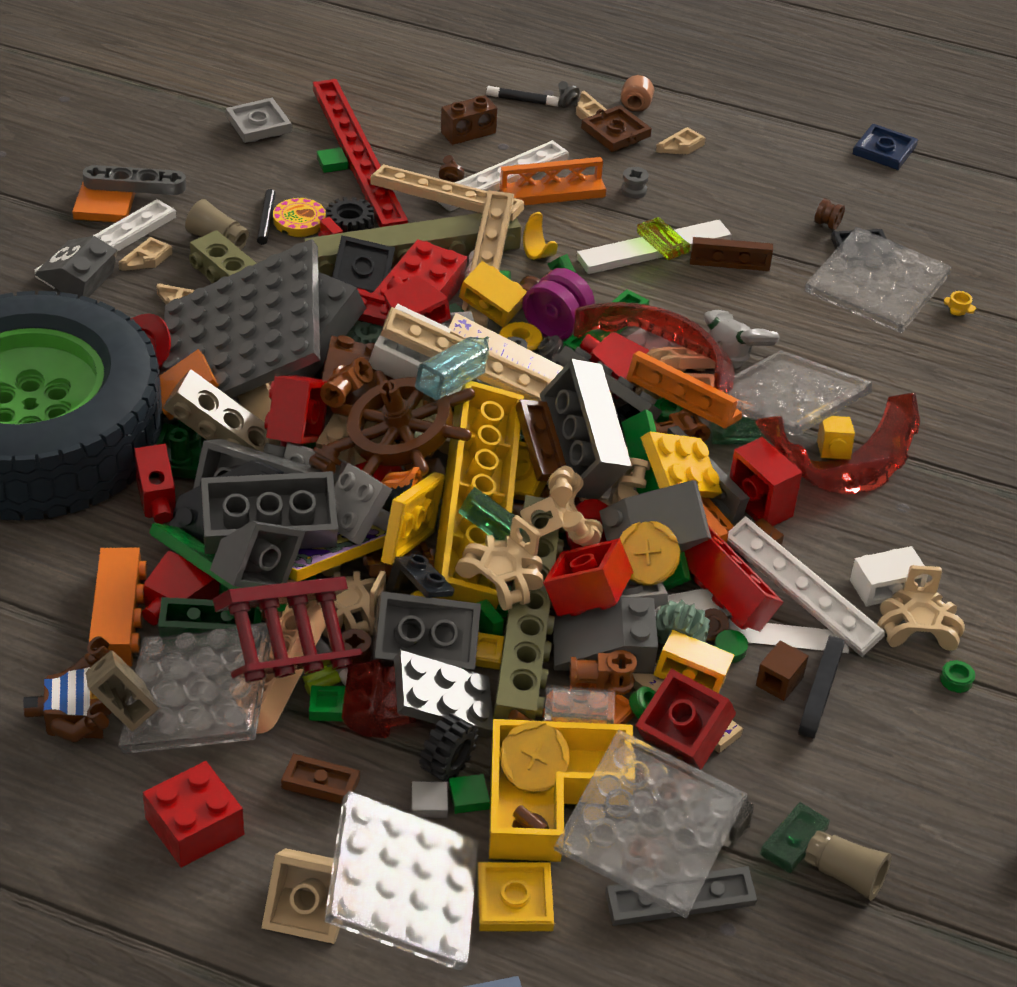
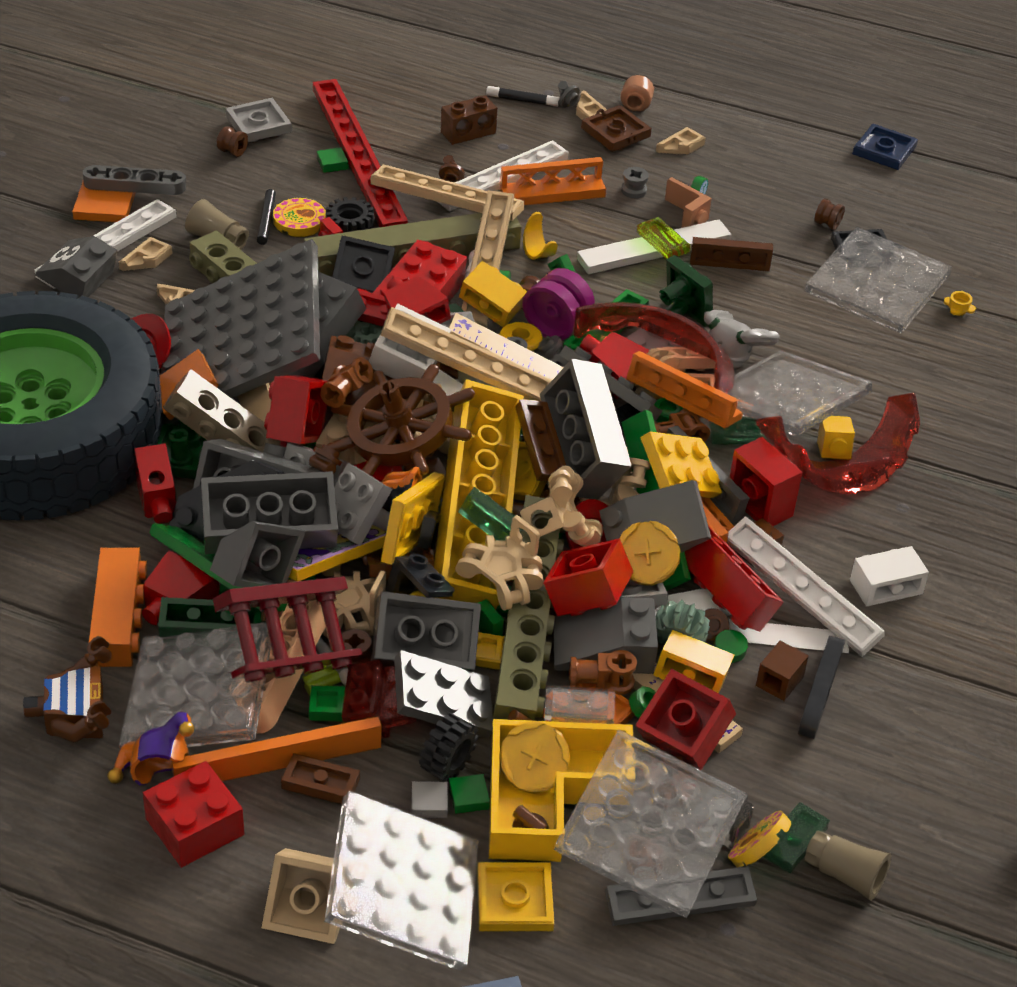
(114, 684): dark tan torso -> none
(154, 751): none -> piece
(232, 141): none -> reddish brown wheel
(276, 752): none -> orange tile
(429, 529): none -> black tile
(453, 367): clear light blue piece -> none
(687, 290): none -> dark green plate
(694, 203): none -> nougat bracket
(700, 184): none -> green tile
(759, 839): none -> yellow tile
(922, 611): tan piece -> none
(957, 676): green tile -> none

